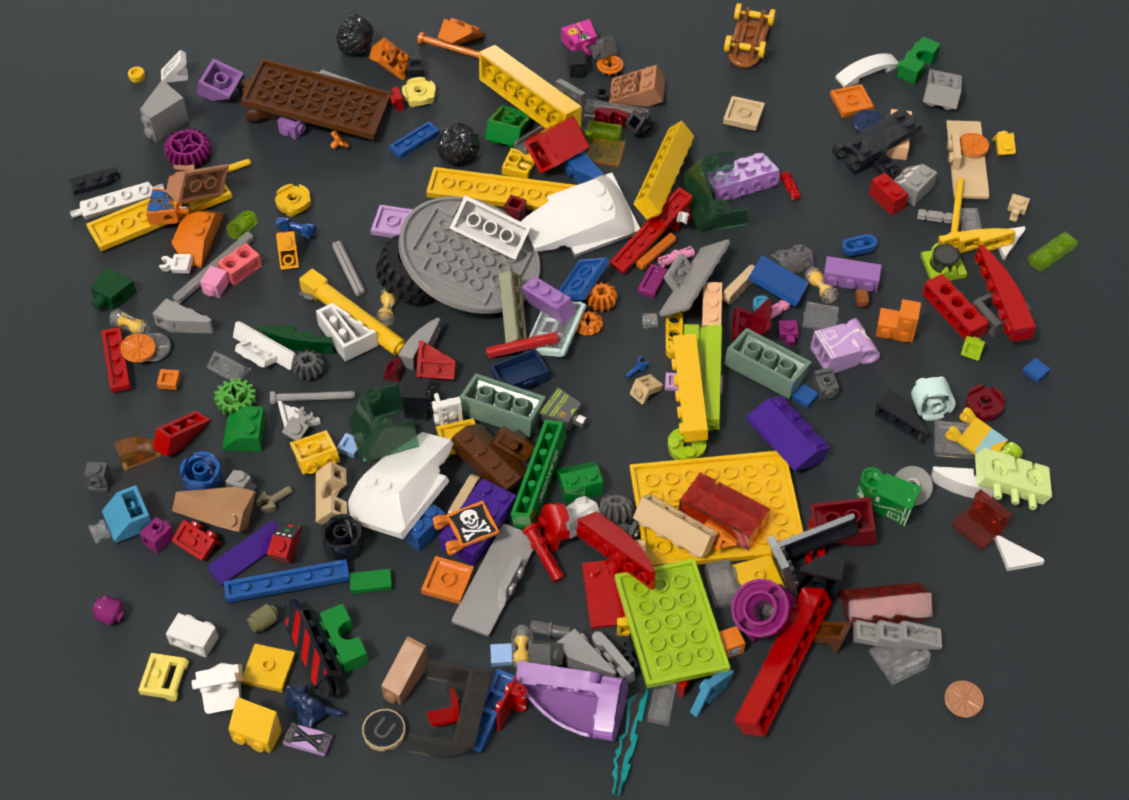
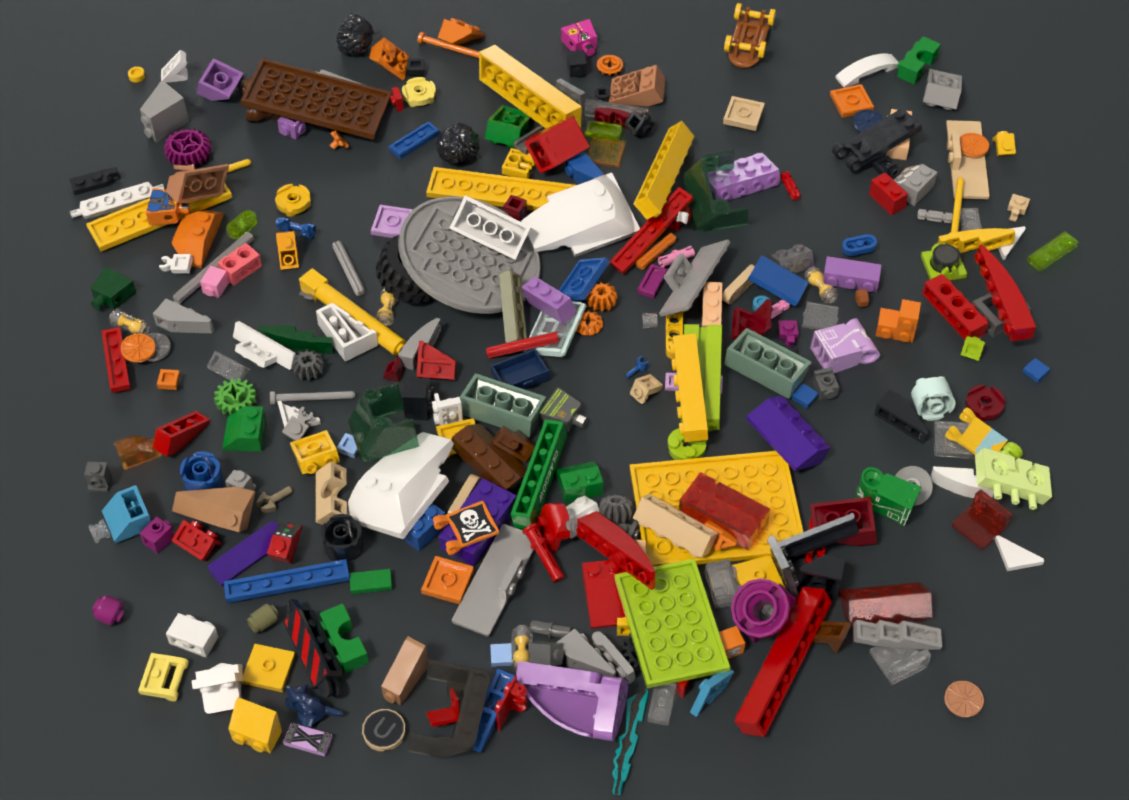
(604, 47): dark grey brick -> none

